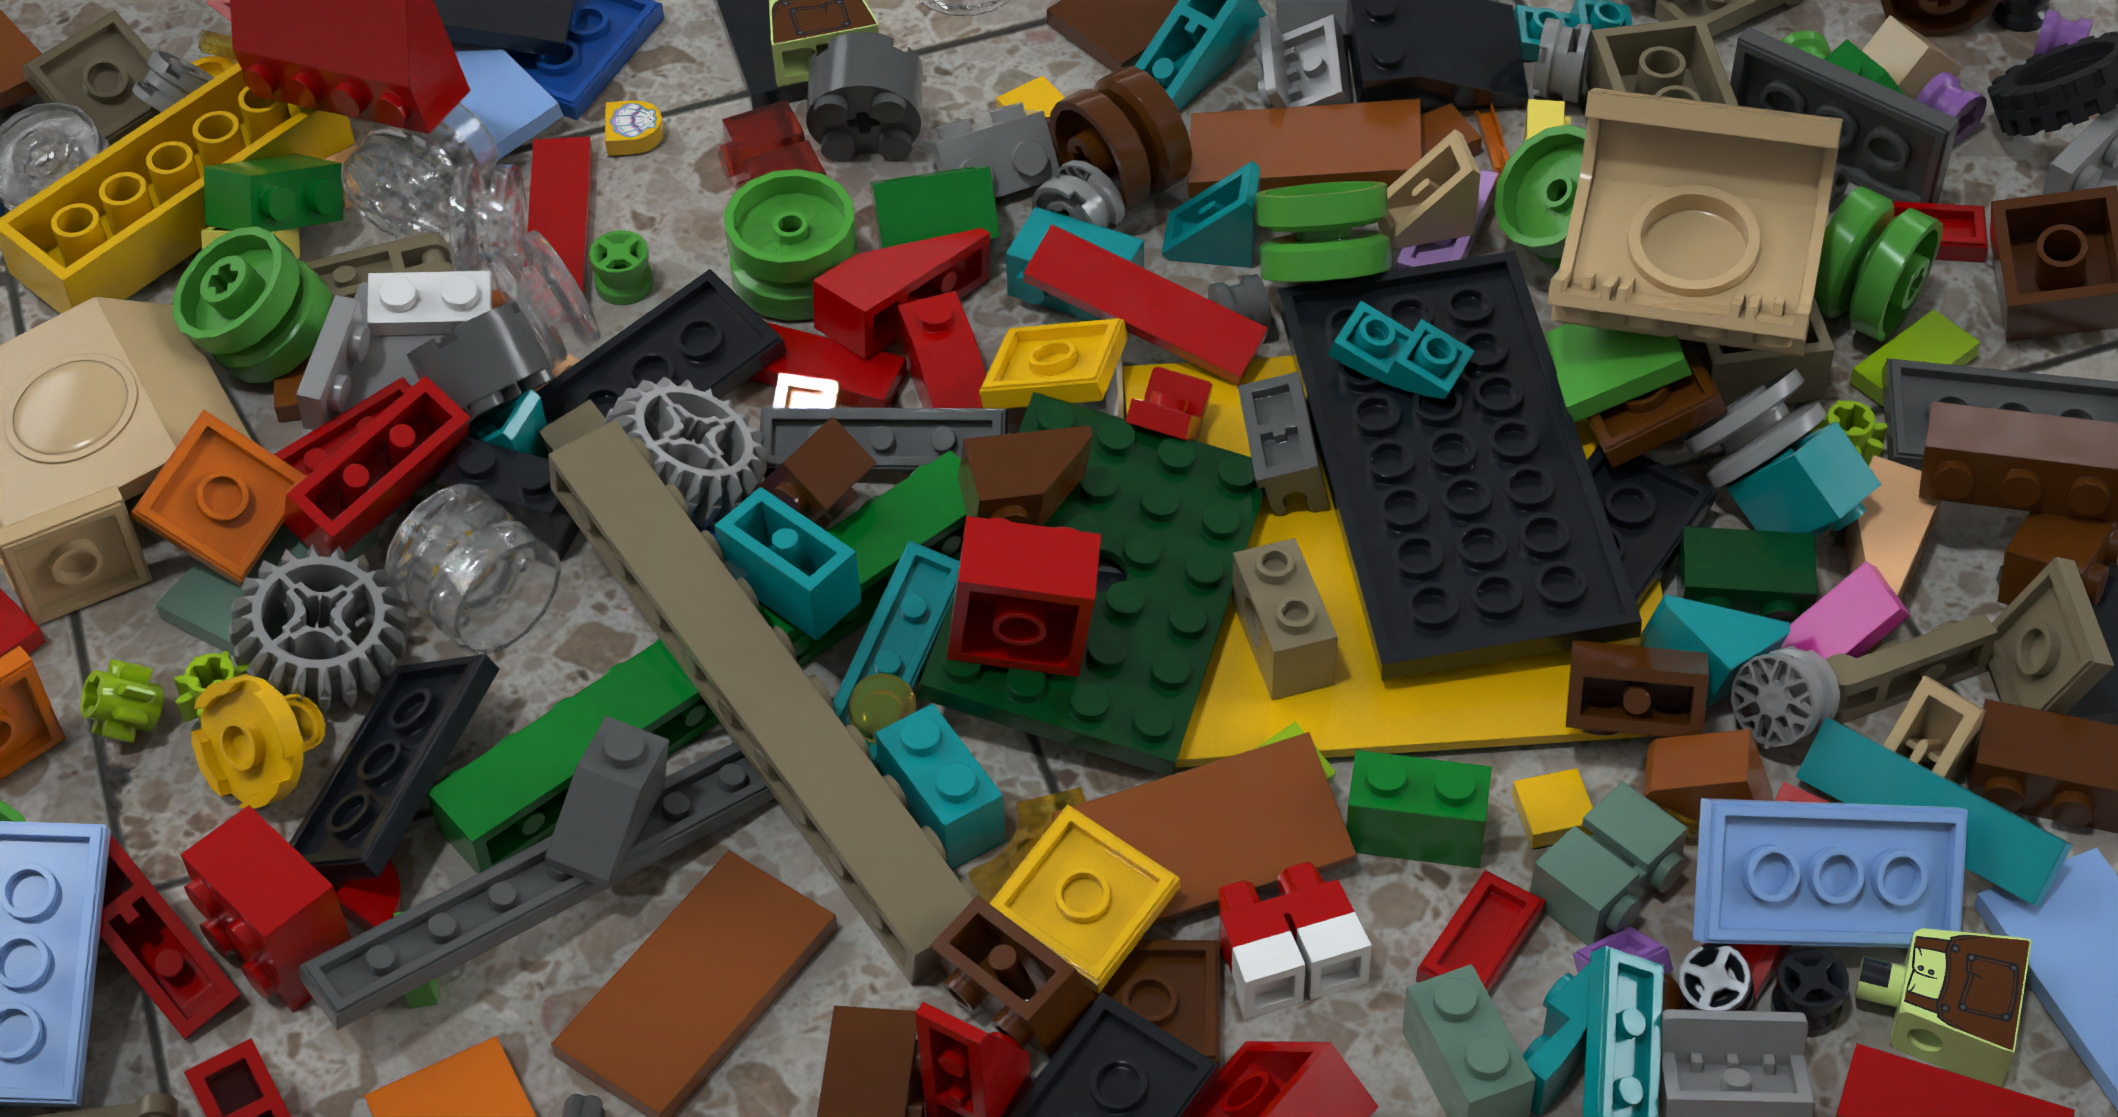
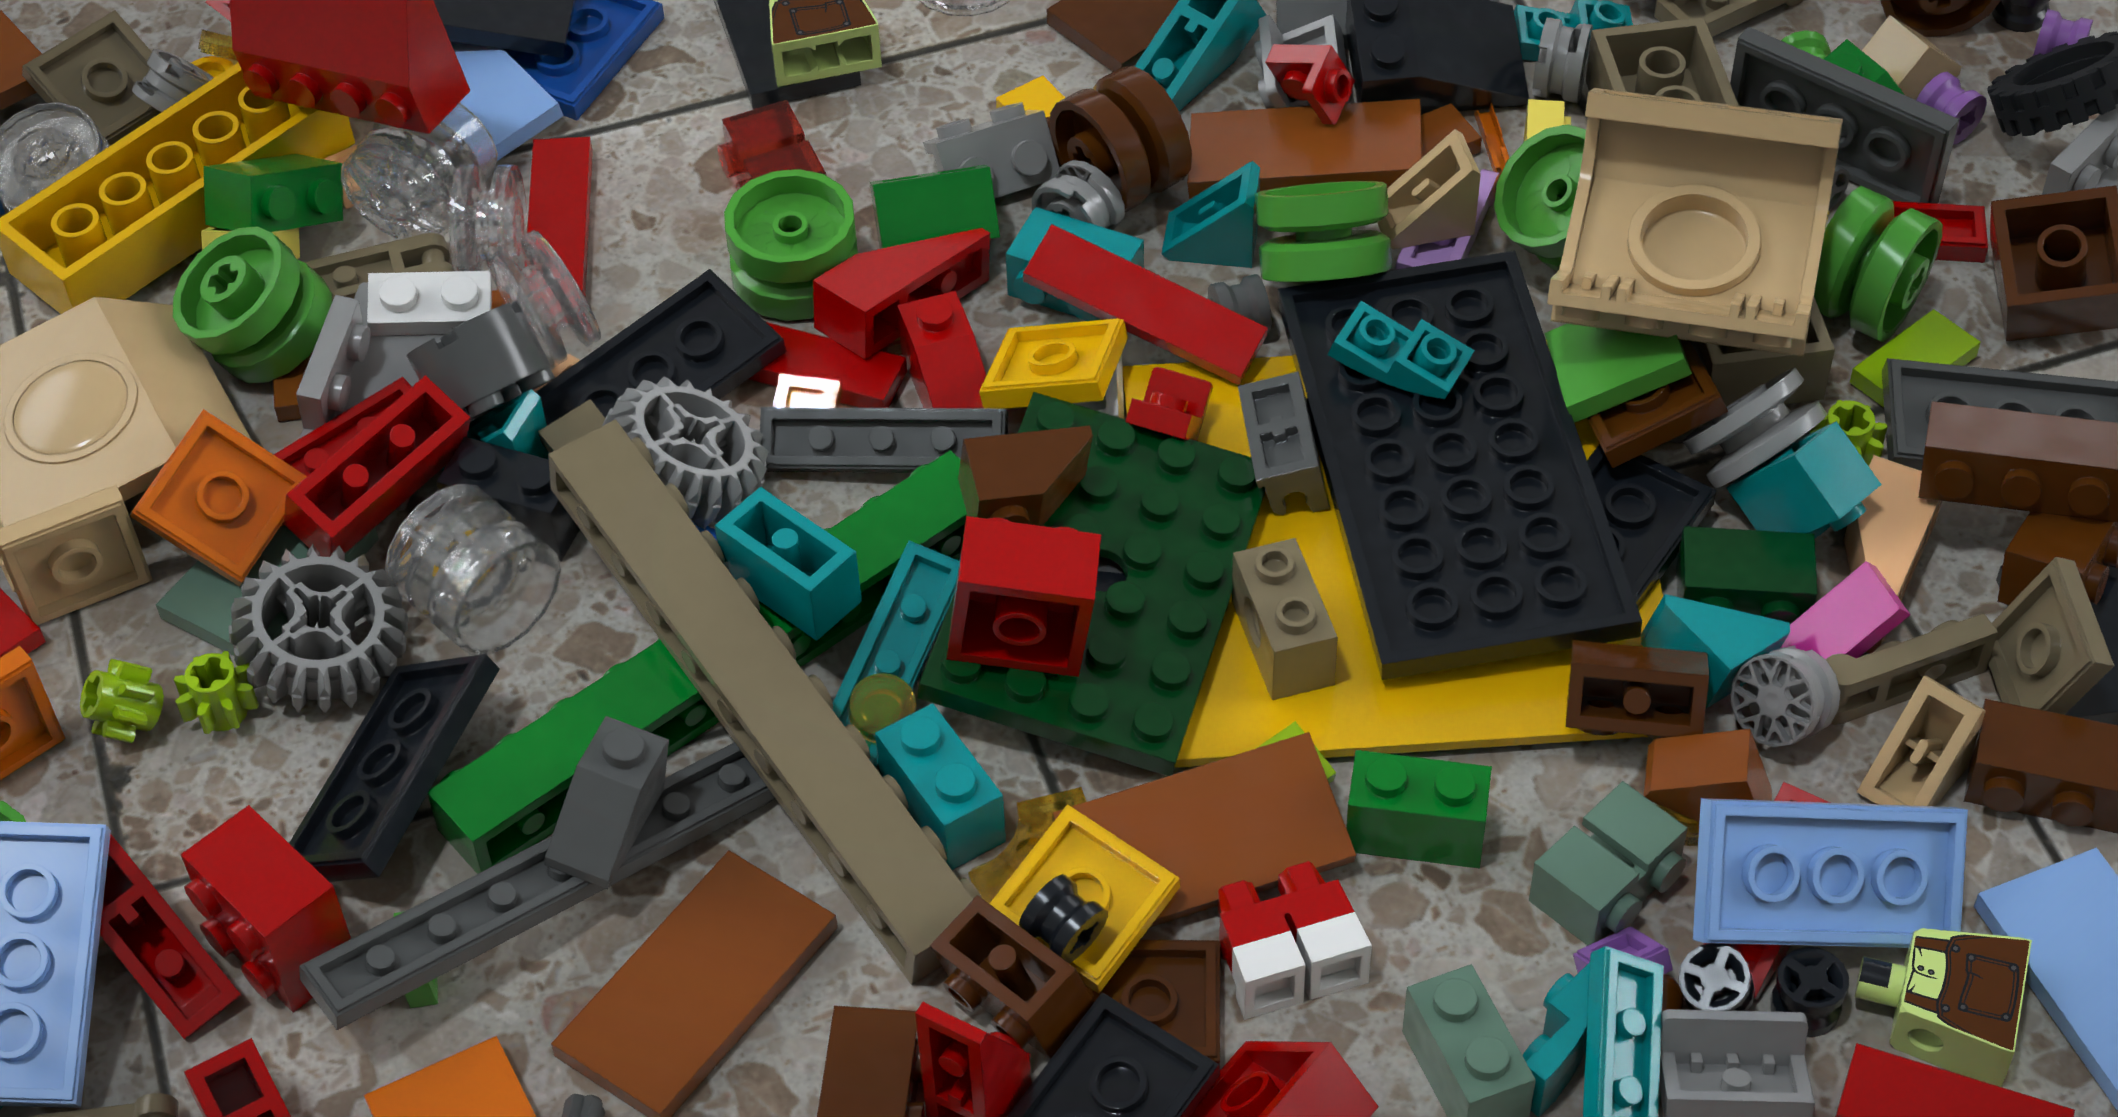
(253, 739): yellow tile -> none
(371, 899): red tile -> none
(621, 267): bright green wheel -> none
(632, 127): tile -> none
(821, 474): reddish brown brick -> none
(864, 97): dark grey brick -> none
(1063, 918): none -> black wheel
(1313, 76): none -> red bracket
(1485, 931): red tile -> none
(1551, 805): yellow tile -> none
(1997, 841): teal tile -> none

